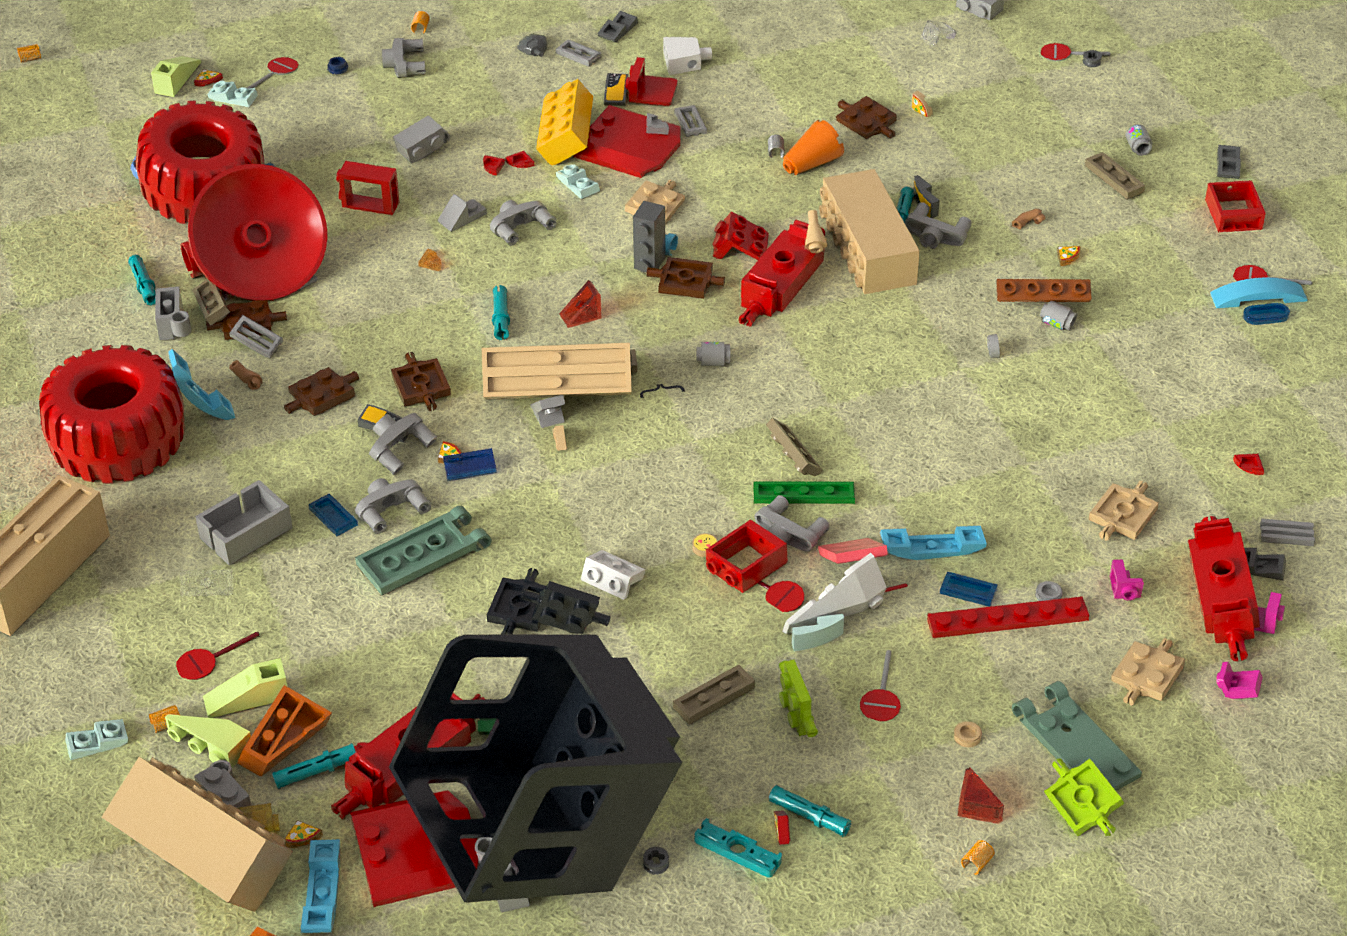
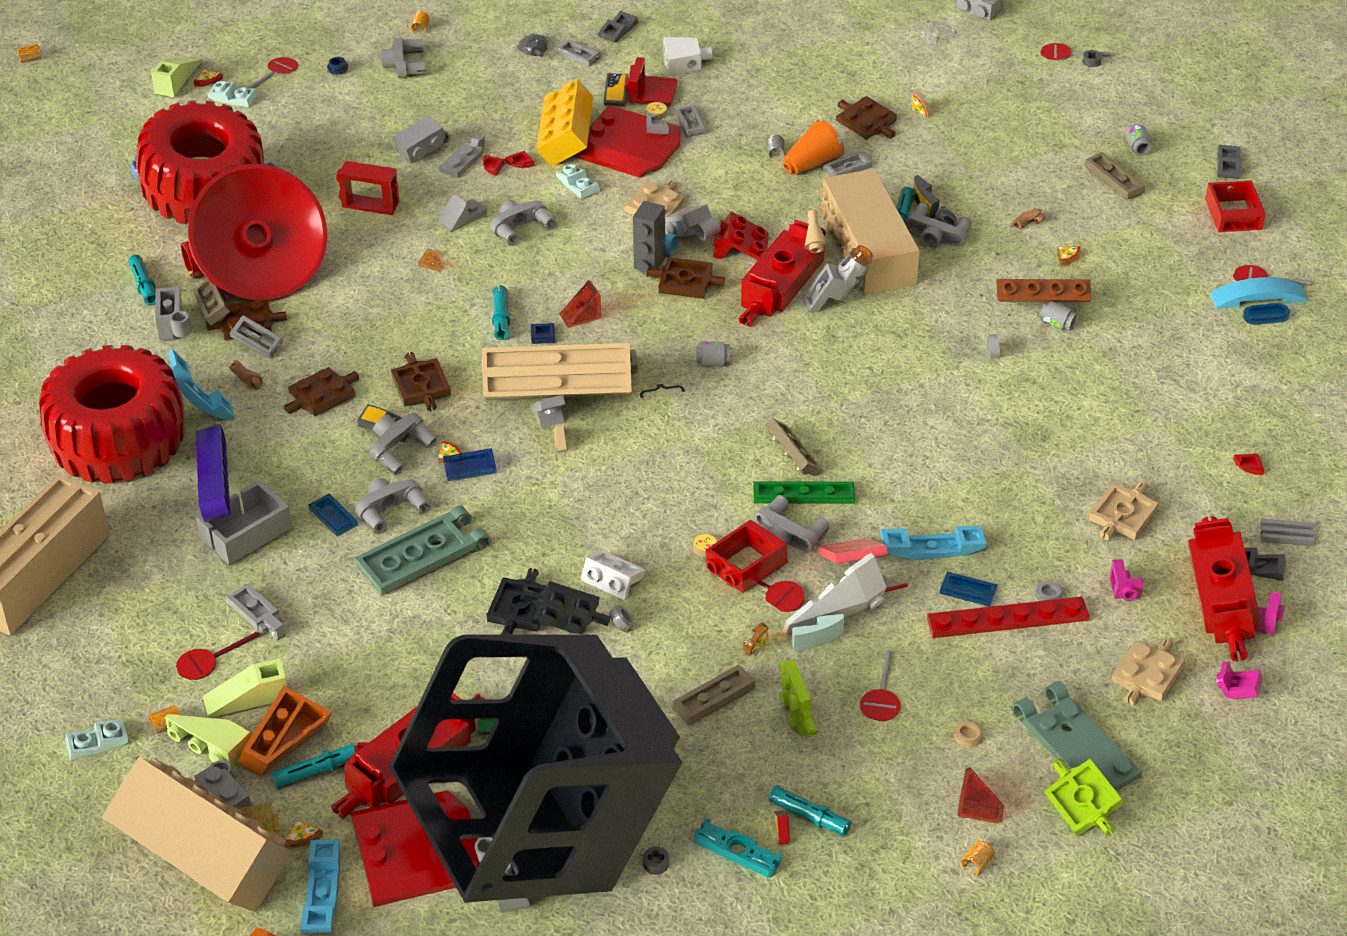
(212, 473): none -> dark purple beam
(257, 611): none -> light grey hinge
(463, 157): none -> light grey hinge
(542, 333): none -> dark blue tile
(621, 618): none -> light grey tile
(657, 108): none -> tile
(691, 221): none -> light grey hinge
(758, 640): none -> tile
(839, 280): none -> light grey plate
(848, 167): none -> light grey tile
(946, 216): none -> dark grey piece

